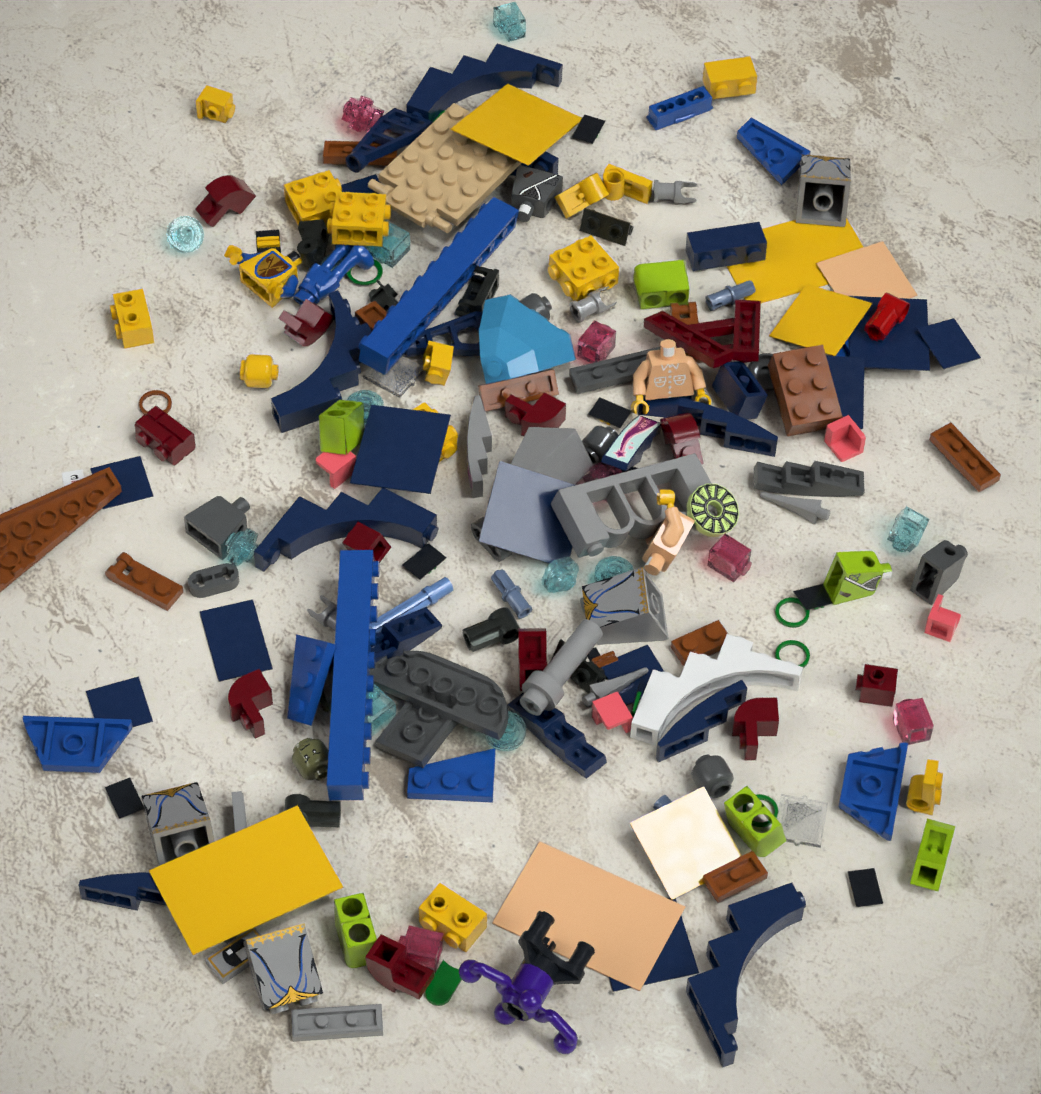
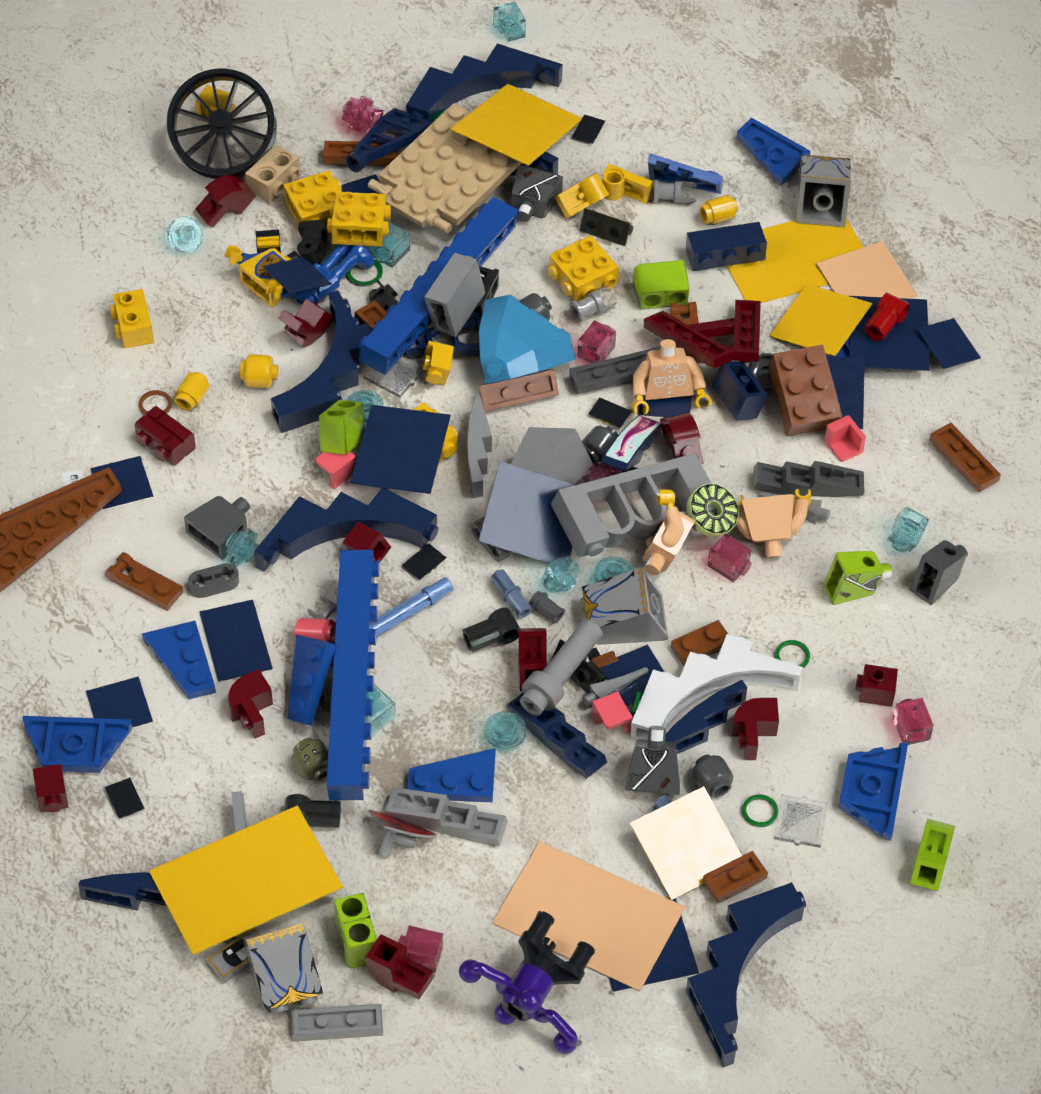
(50, 788): none -> dark red brick
(177, 821): light grey slope -> none
(183, 656): none -> blue wing
(191, 391): none -> yellow brick
(220, 122): none -> black wheel
(271, 173): none -> tan brick
(297, 275): none -> dark blue piece
(316, 628): none -> coral brick
(398, 832): none -> shield
(405, 633): dark blue slope -> none
(436, 700): dark grey plate -> none
(443, 984): green piece -> none
(446, 817): none -> light grey slope
(453, 916): yellow brick -> none
(455, 294): none -> light grey brick
(545, 413): dark red brick -> none
(546, 606): none -> dark grey pin
(654, 764): none -> dark grey torso
(671, 171): none -> blue wing
(679, 108): blue piece -> none
(718, 209): none -> yellow brick
(729, 295): sand blue axle -> none
(730, 77): yellow brick -> none
(735, 430): dark blue slope -> none
(760, 843): lime piece -> none
(772, 519): none -> light nougat torso
(789, 624): green piece -> none
(813, 597): black piece -> none
(865, 887): black piece -> none
(925, 789): yellow plate -> none
(941, 621): coral panel -> none

